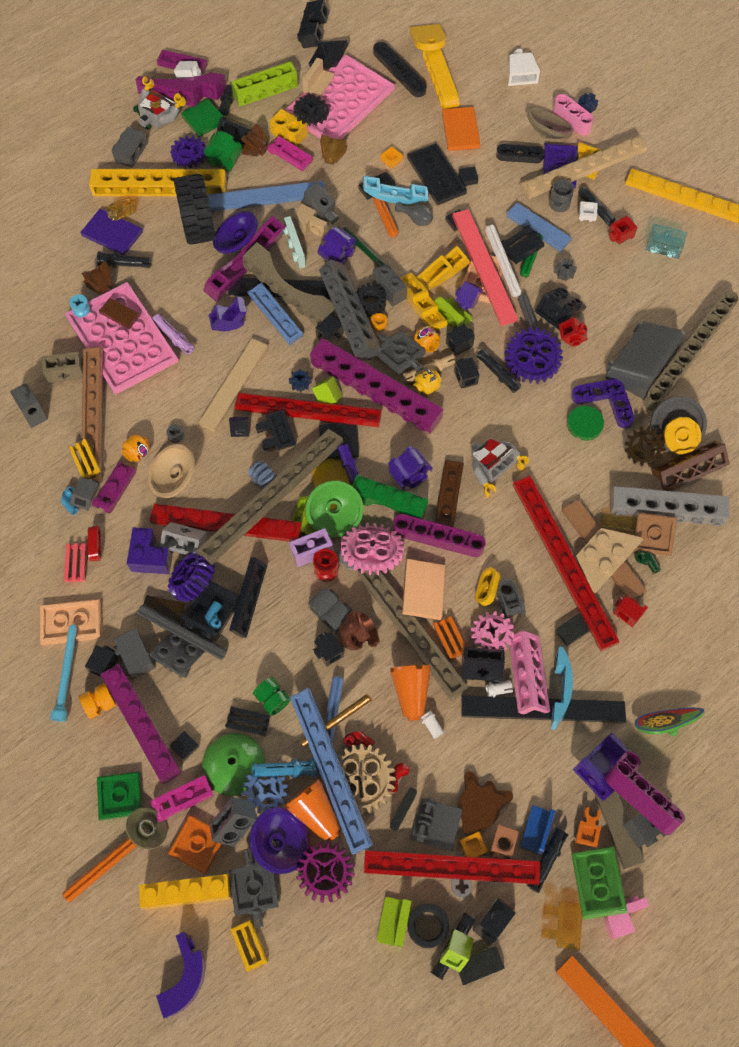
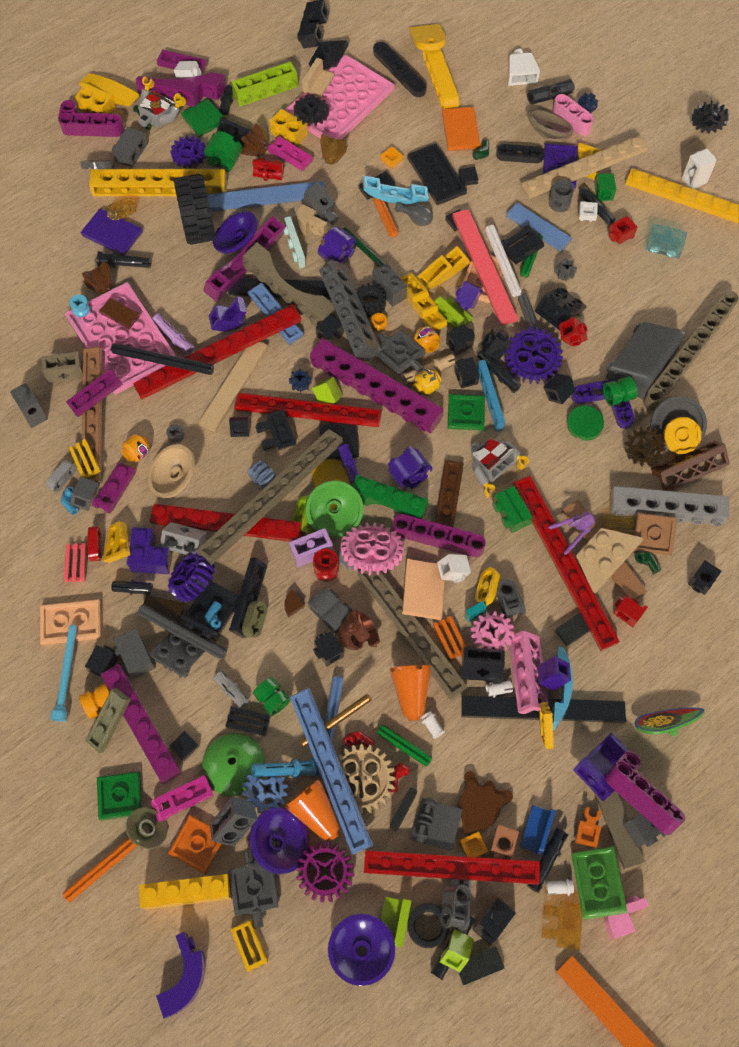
(61, 475): none -> light grey beam
(88, 124): none -> magenta beam
(94, 100): none -> yellow brick
(94, 393): none -> magenta plate
(97, 164): none -> dark grey tile
(107, 720): none -> olive tile
(117, 543): none -> yellow wing
(121, 94): none -> yellow slope
(131, 587): none -> black axle
(163, 359): none -> black axle
(220, 350): none -> red plate
(231, 689): none -> light grey pin
(254, 619): none -> olive beam
(267, 169): none -> red hips
(292, 604): none -> reddish brown tile
(367, 932): none -> dark purple dish
(404, 745): none -> green axle
(454, 567): none -> white brick
(455, 907): none -> dark grey piece
(466, 412): none -> green tile
(474, 611): none -> teal tile
(482, 152): none -> dark green arm
(490, 395): none -> dark azure tile
(496, 343): none -> black brick
(512, 509): none -> green brick
(546, 725): none -> yellow tile
(550, 91): none -> black piece
(554, 673): none -> dark purple brick
(559, 388): none -> black brick
(559, 887): none -> white pin
(581, 522): none -> medium lavender plant
(605, 187): none -> green brick
(620, 390): none -> green wheel
(699, 169): none -> white brick
(708, 571): none -> black brick
(710, 117): none -> black gear

